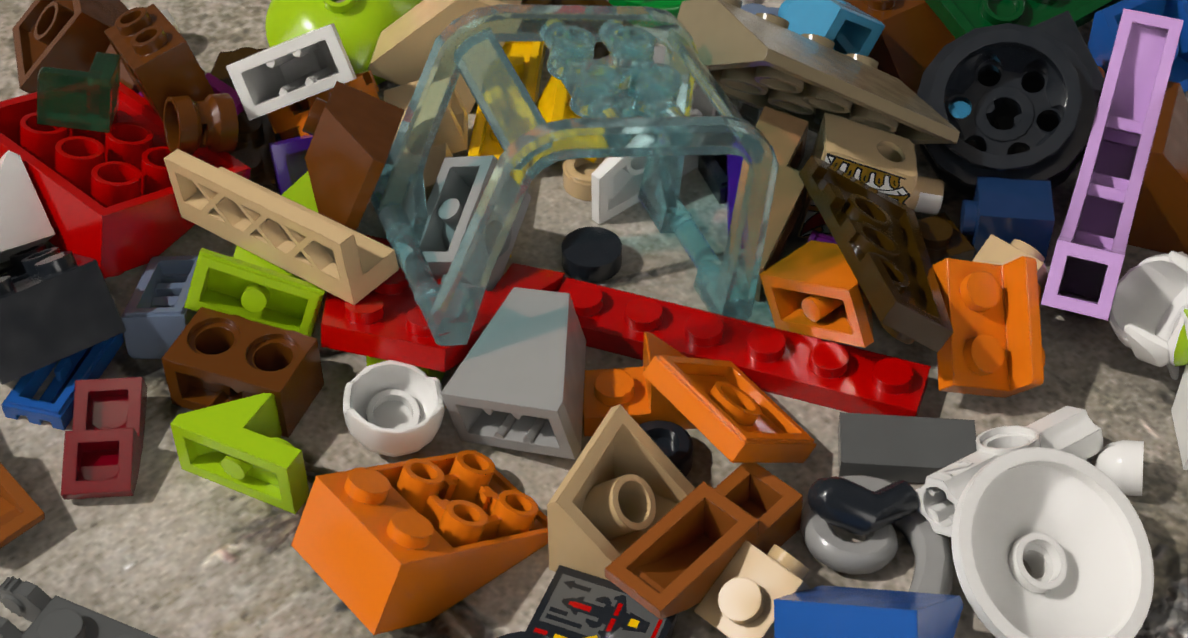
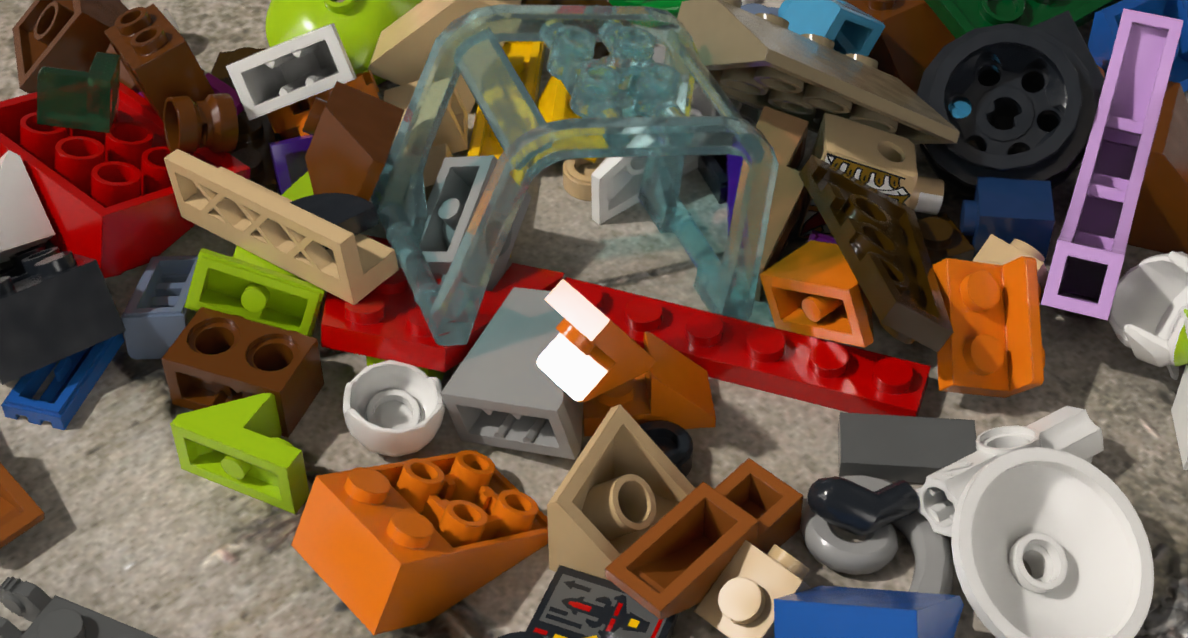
(105, 438): dark red slope -> none
(342, 210): none -> black tile
(590, 349): none -> slope
(591, 254): black tile -> none
(730, 410): orange plate -> none
(1123, 465): white hinge -> none

